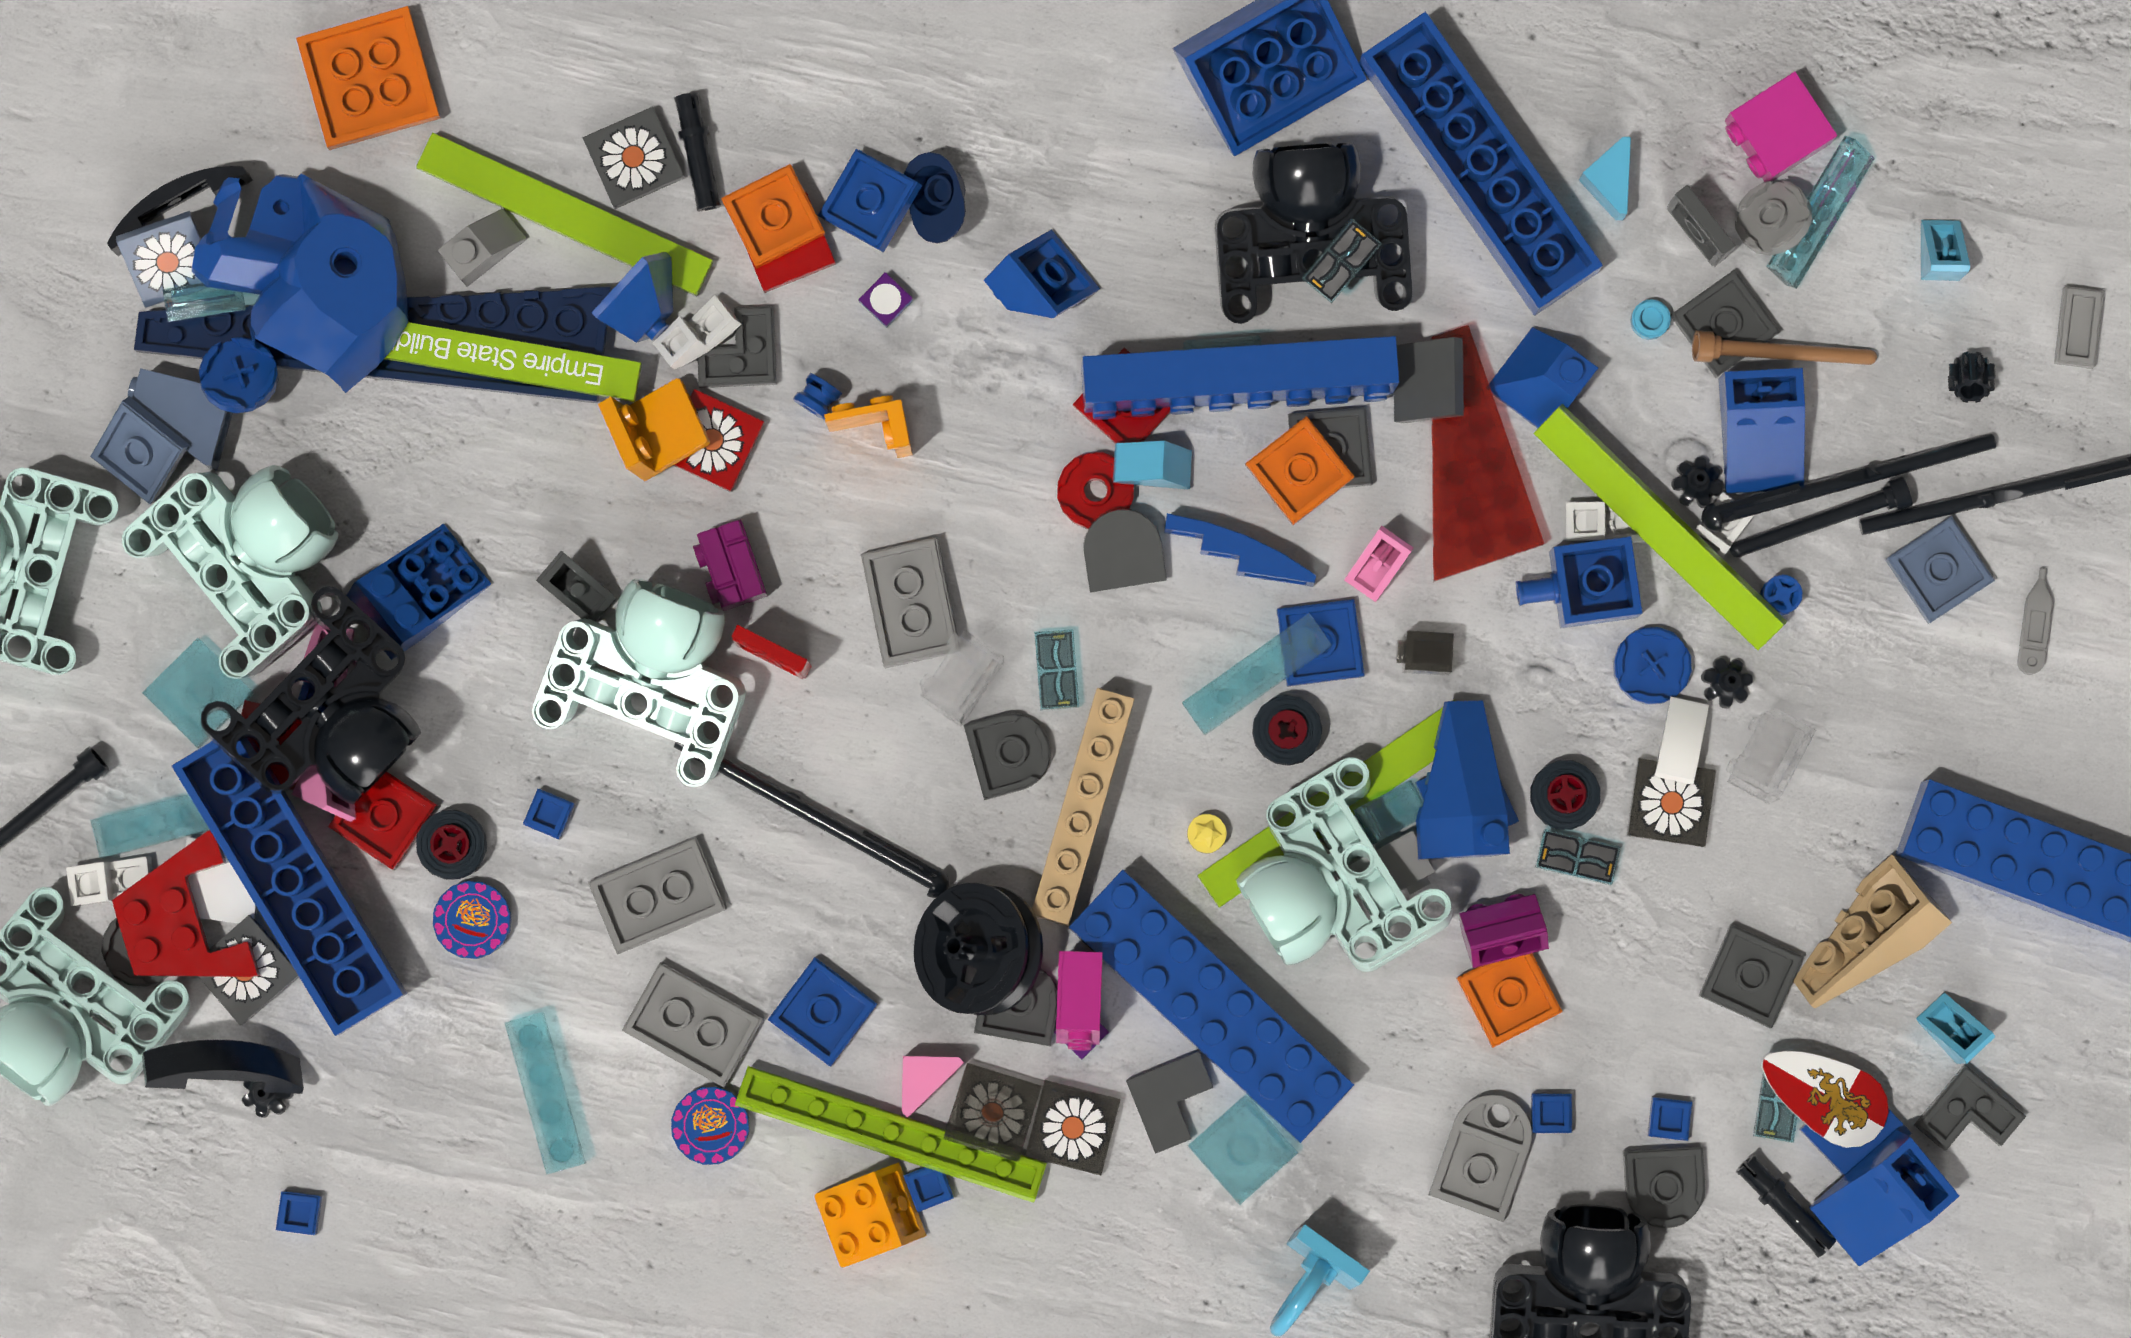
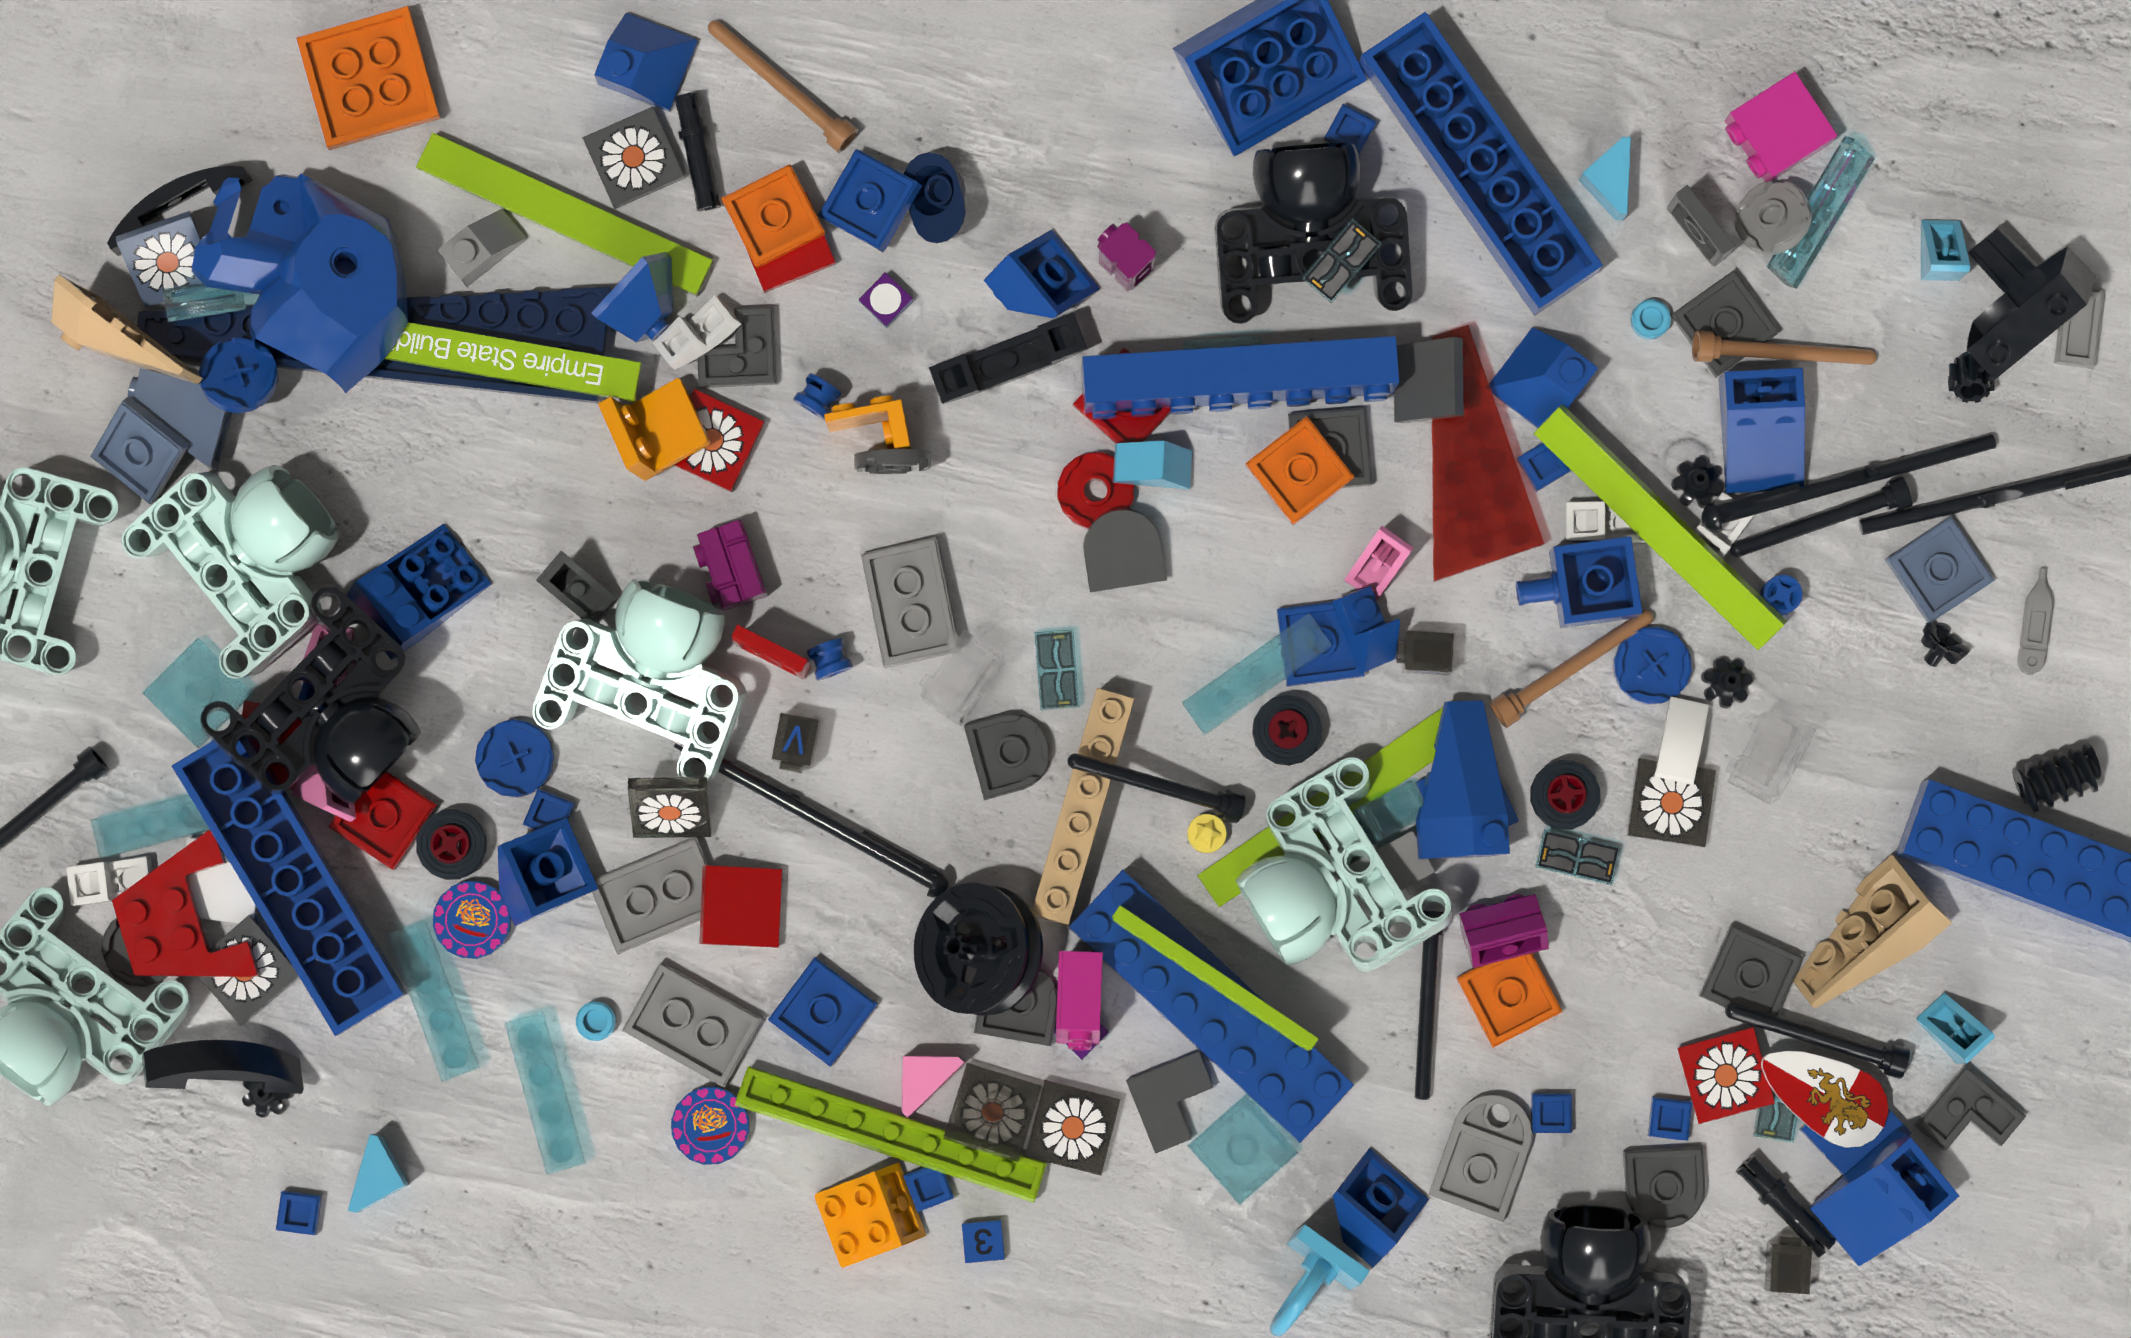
(100, 327): none -> tan wedge
(377, 1176): none -> medium azure slope
(434, 1001): none -> clear light blue plate
(514, 758): none -> blue tile
(542, 871): none -> blue slope
(595, 1021): none -> medium azure tile
(645, 61): none -> blue slope
(669, 807): none -> tile
(740, 906): none -> red tile
(795, 742): none -> clear smoke brick
(829, 659): none -> blue wheel
(838, 132): none -> medium nougat piece
(892, 461): none -> dark grey tile
(983, 1241): none -> blue tile
(1008, 359): none -> black slope
(1125, 255): none -> magenta brick
(1214, 978): none -> lime tile
(1227, 804): none -> black piece
(1253, 557): blue slope -> none
(1350, 127): none -> blue tile
(1367, 633): none -> blue slope
(1375, 1207): none -> blue slope
(1427, 1013): none -> black piece
(1511, 706): none -> medium nougat piece
(1542, 466): none -> blue tile
(1725, 1075): none -> tile
(1788, 1266): none -> clear smoke brick
(1891, 1060): none -> black piece
(1942, 645): none -> black plant
(2032, 304): none -> black piece
(2058, 777): none -> black piece

